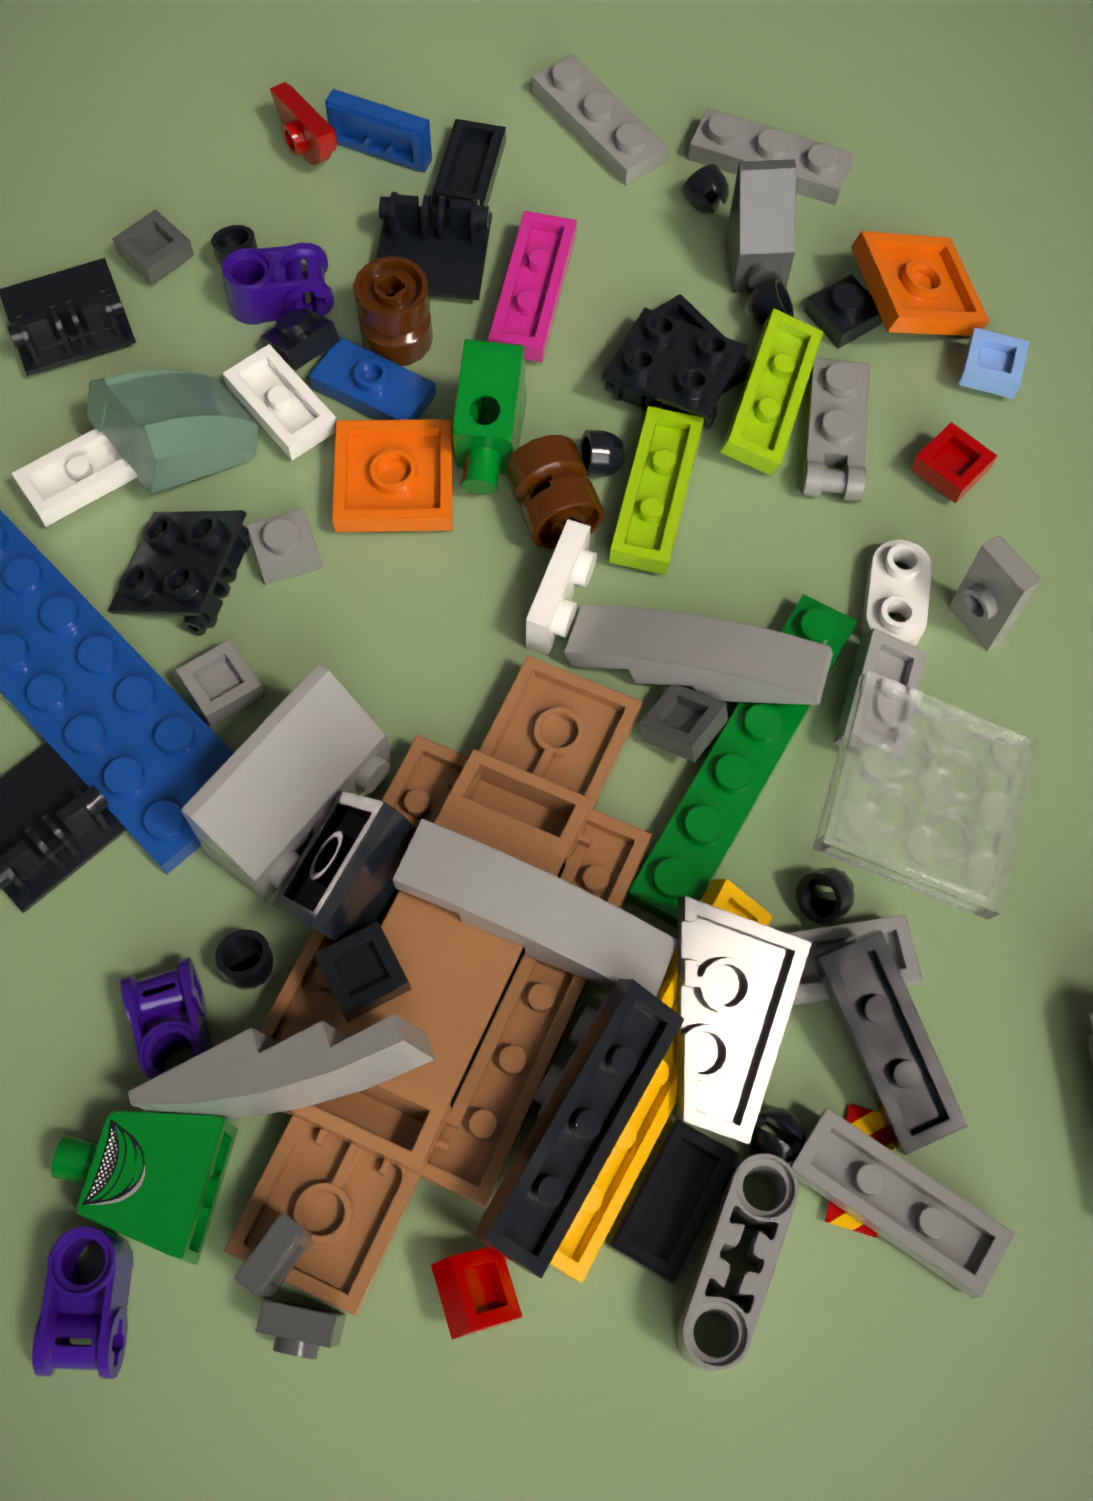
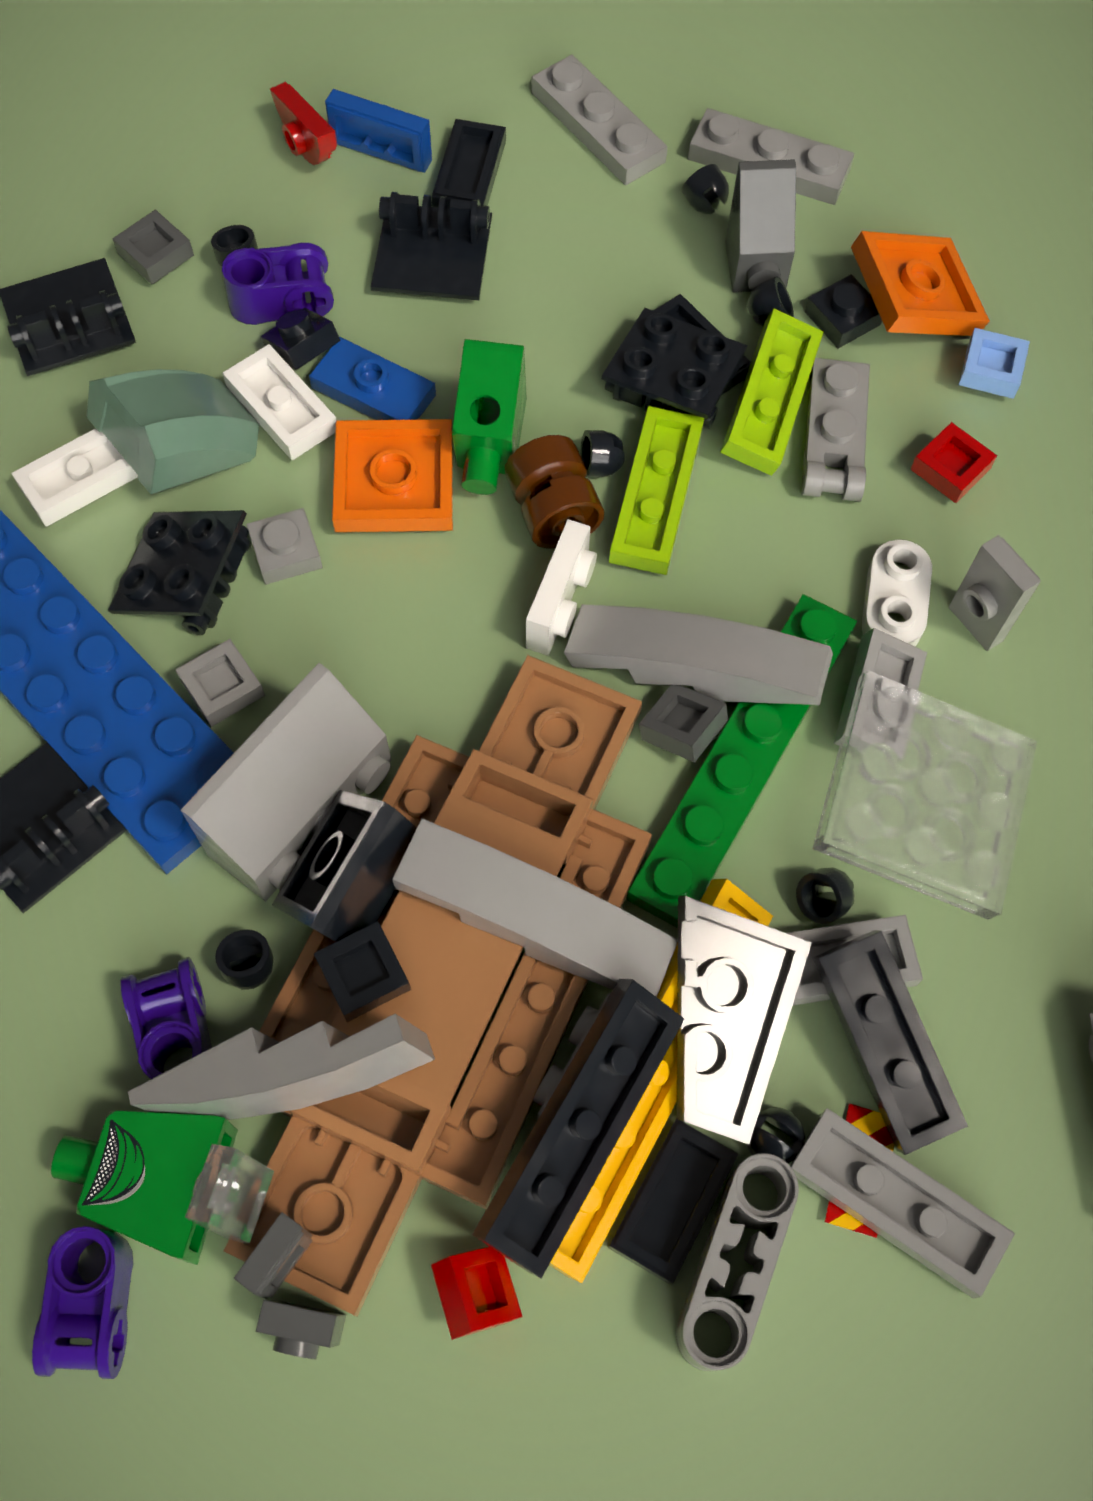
(229, 1193): none -> clear plate
(394, 309): reddish brown wheel -> none
(534, 283): dark pink plate -> none

